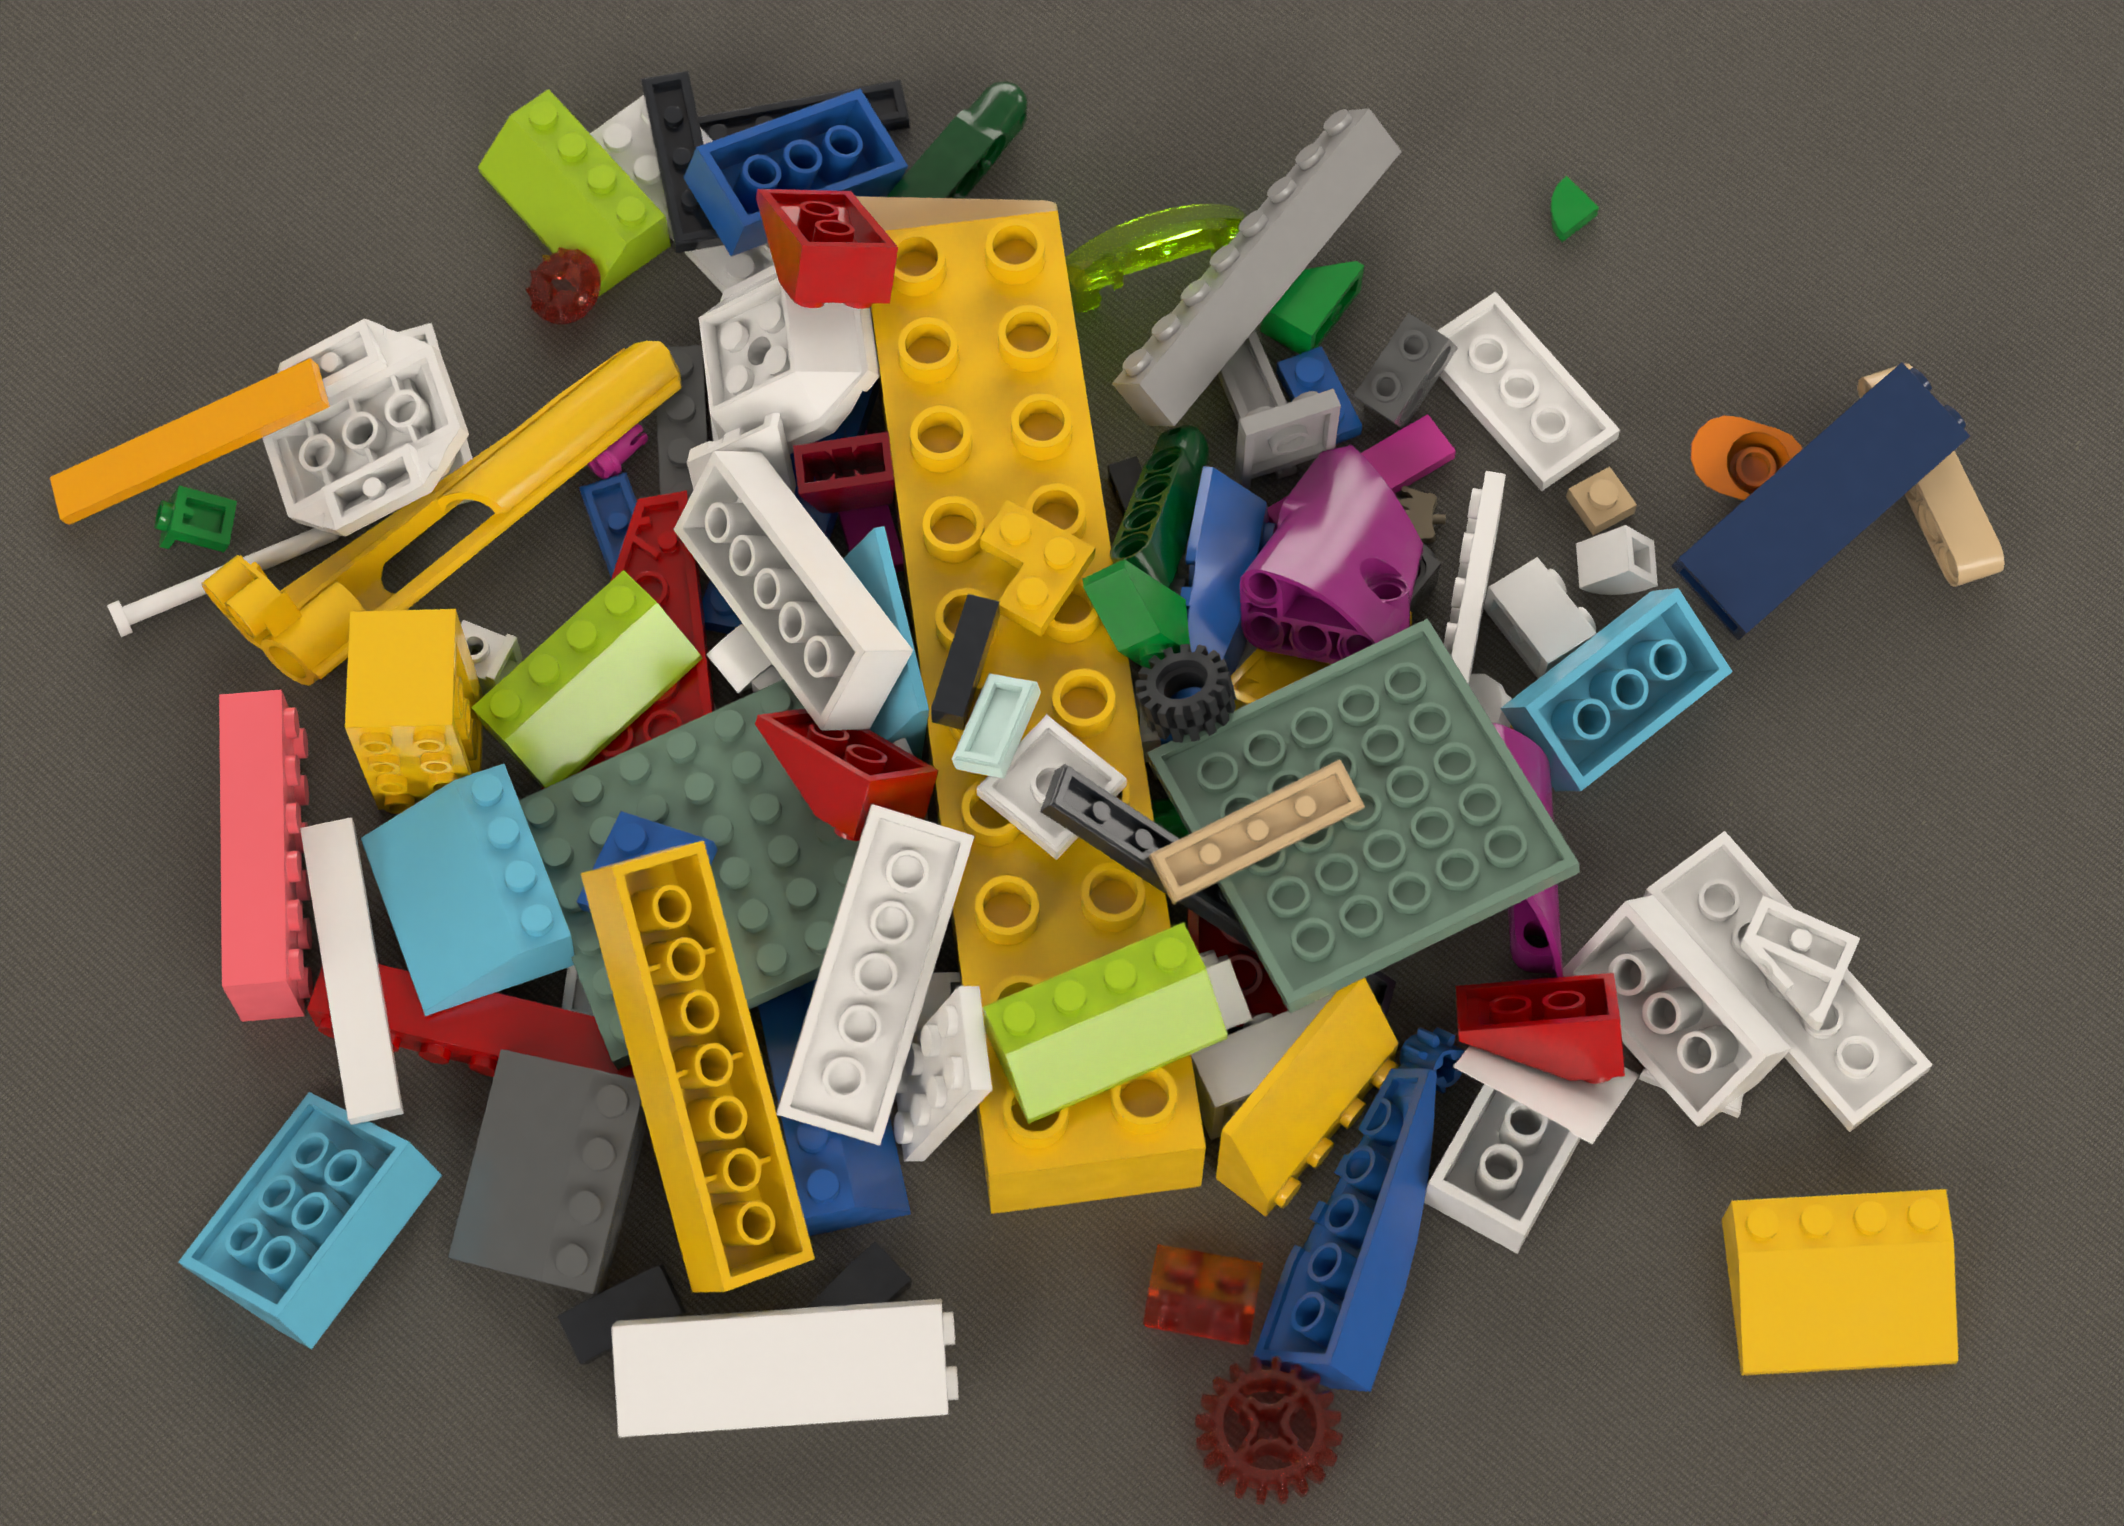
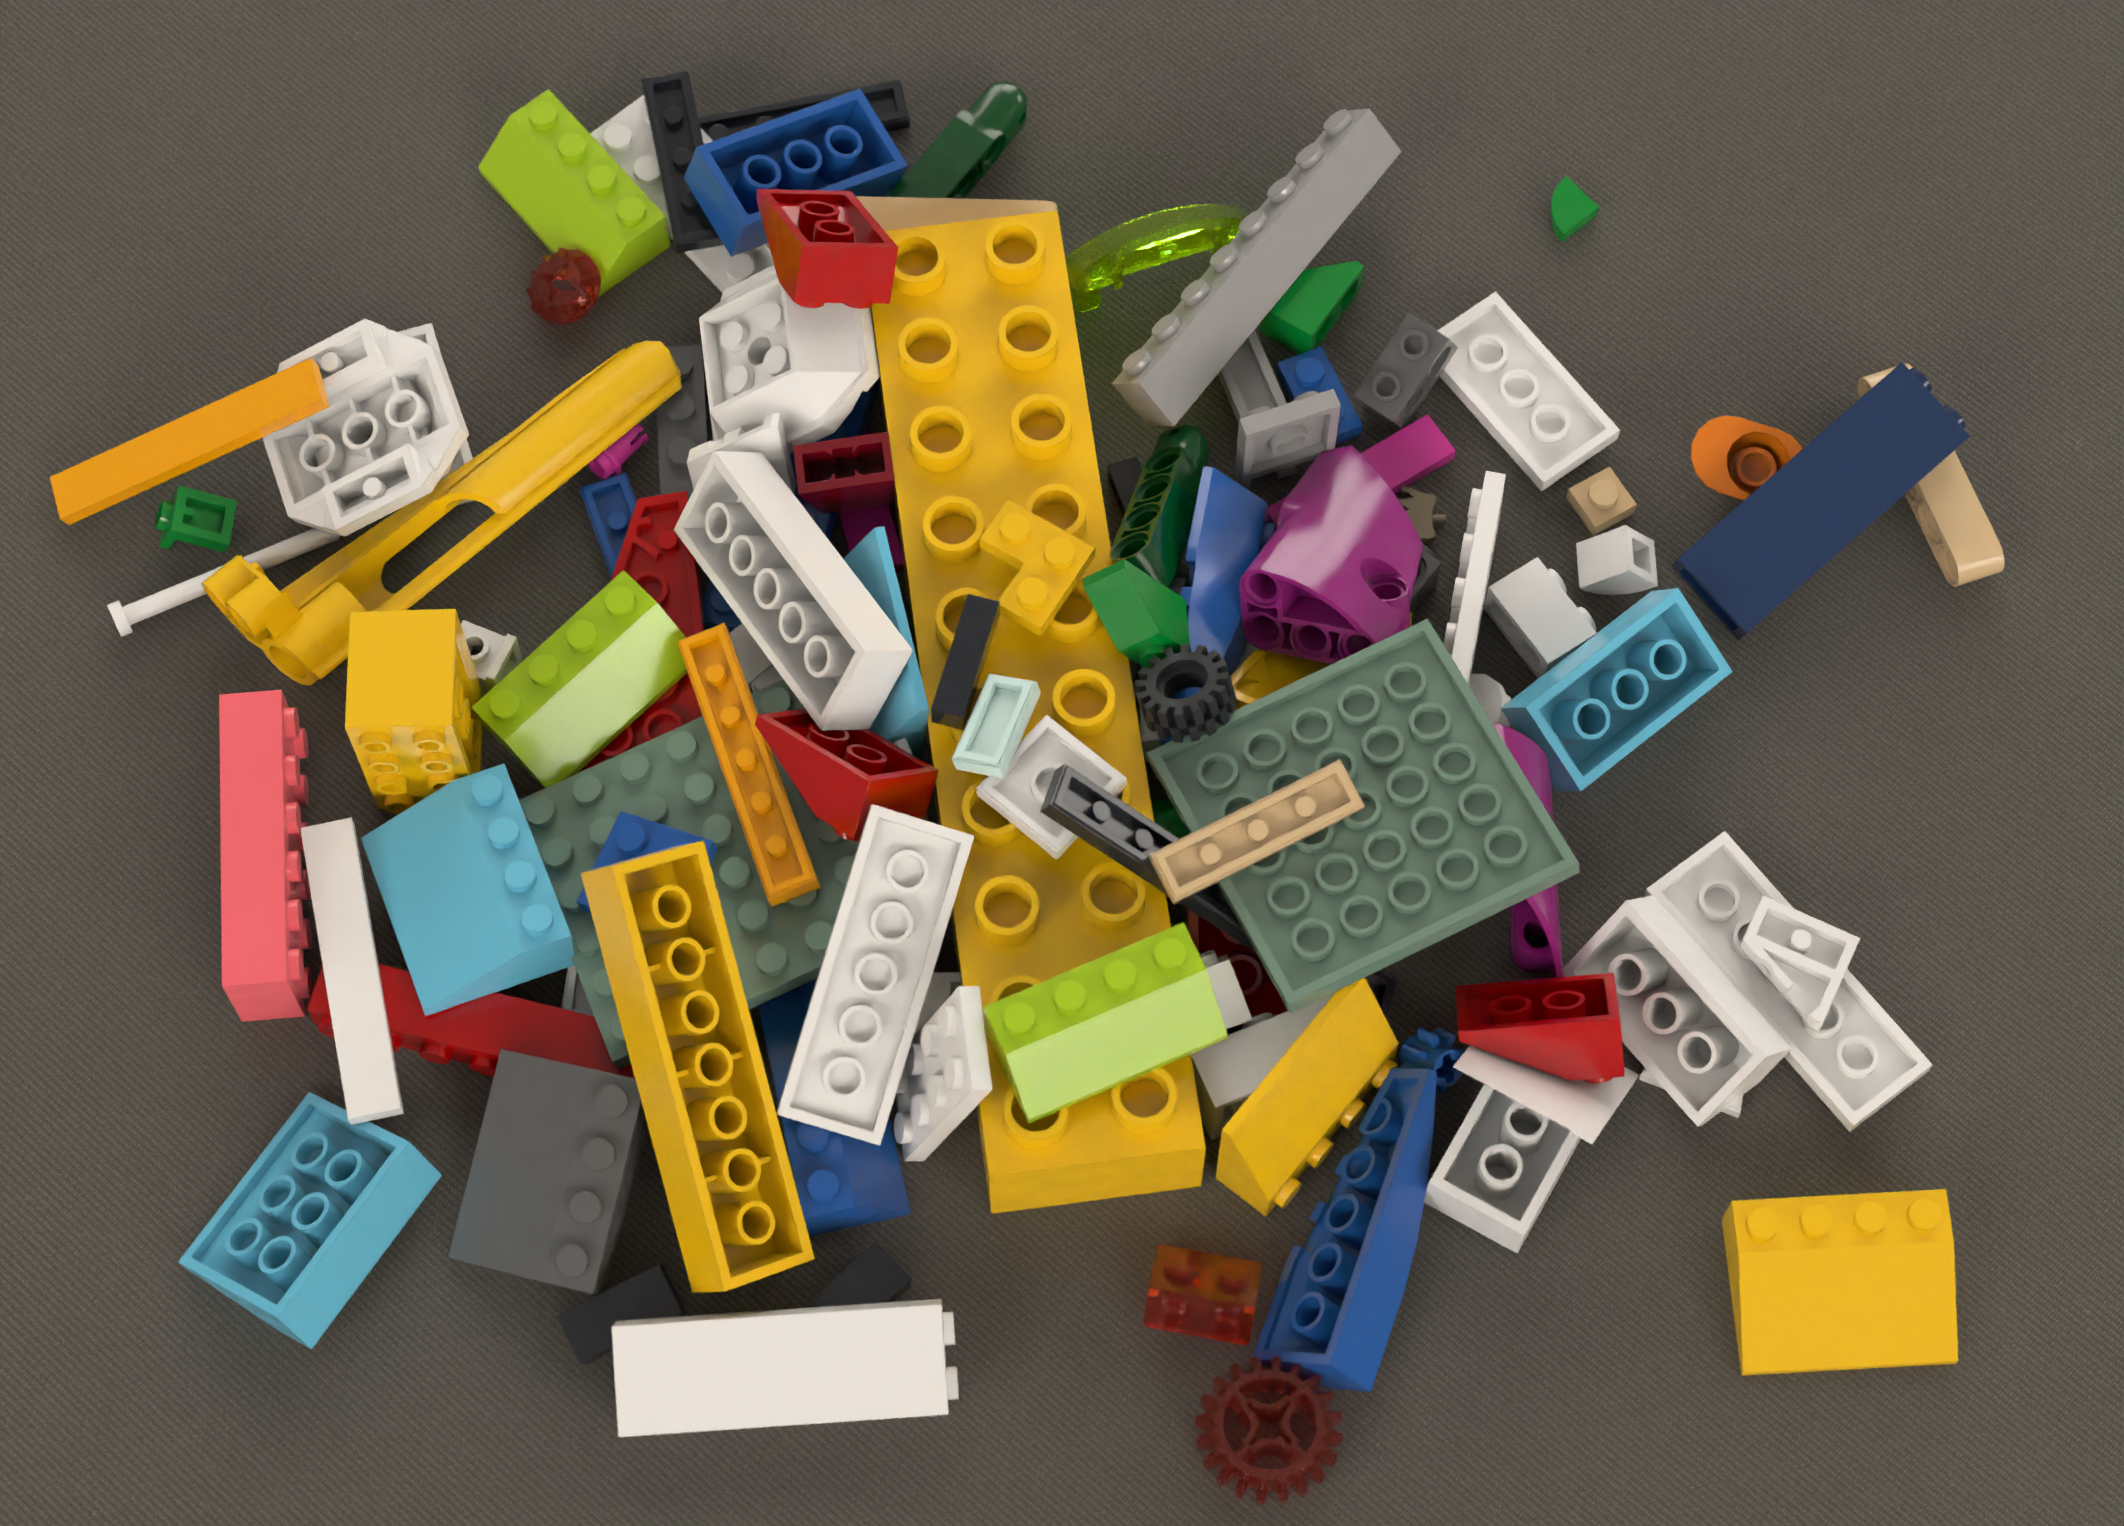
(748, 765): none -> light orange tile

